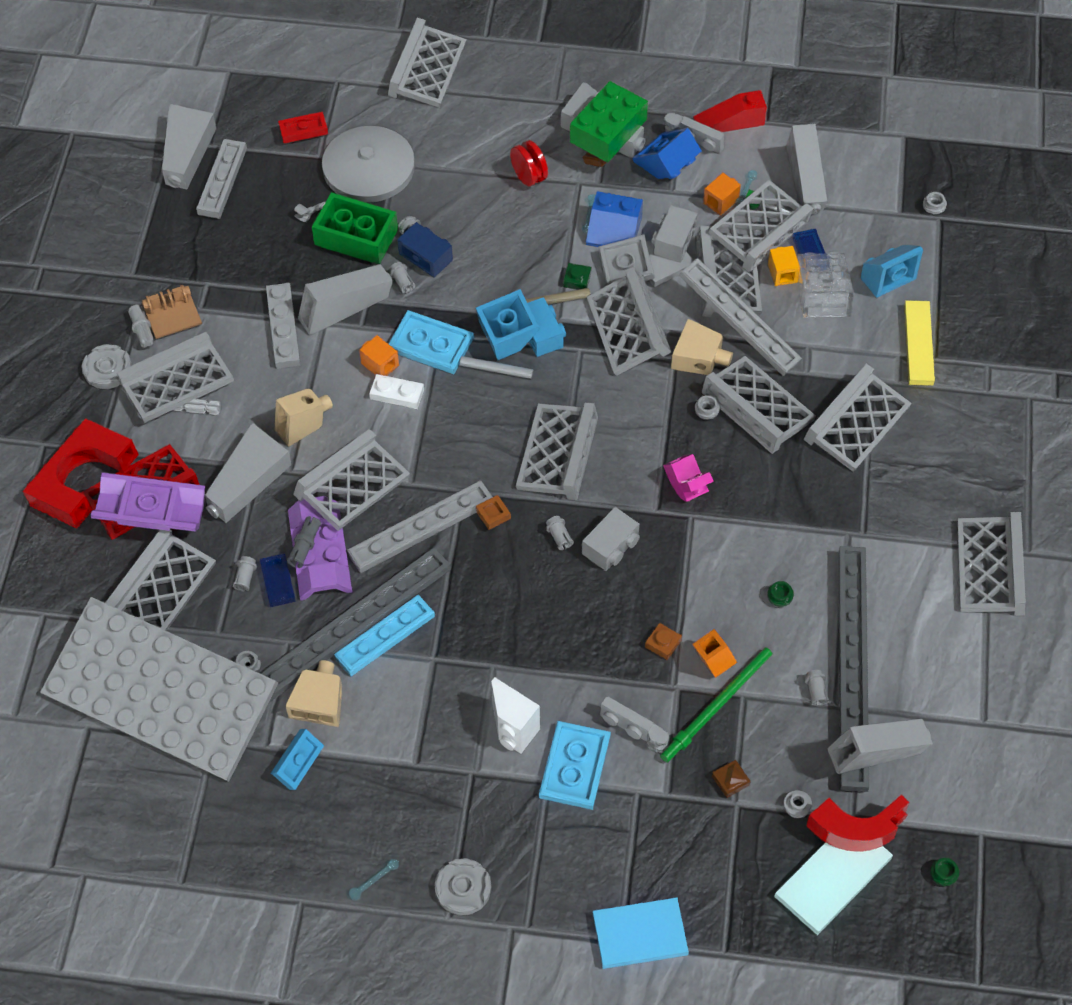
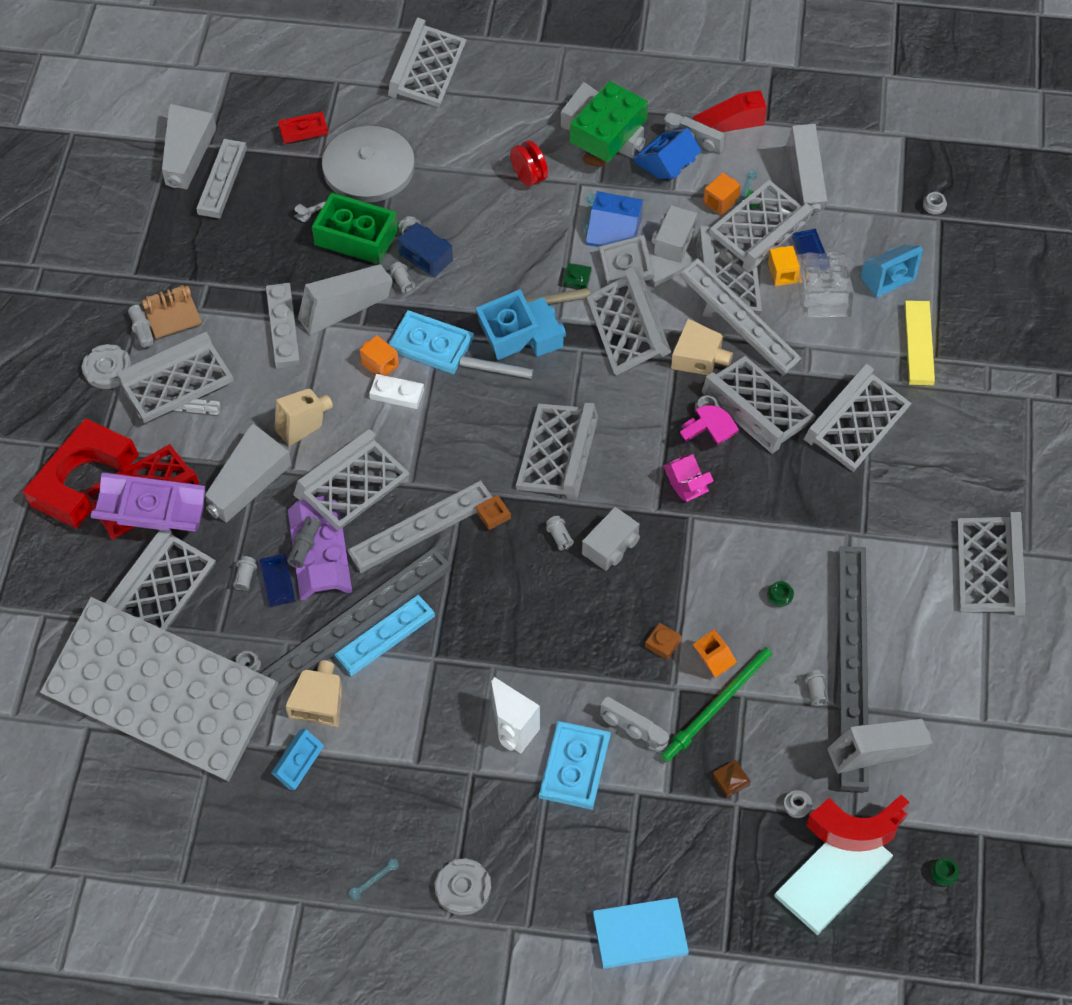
(714, 420): none -> dark pink brick

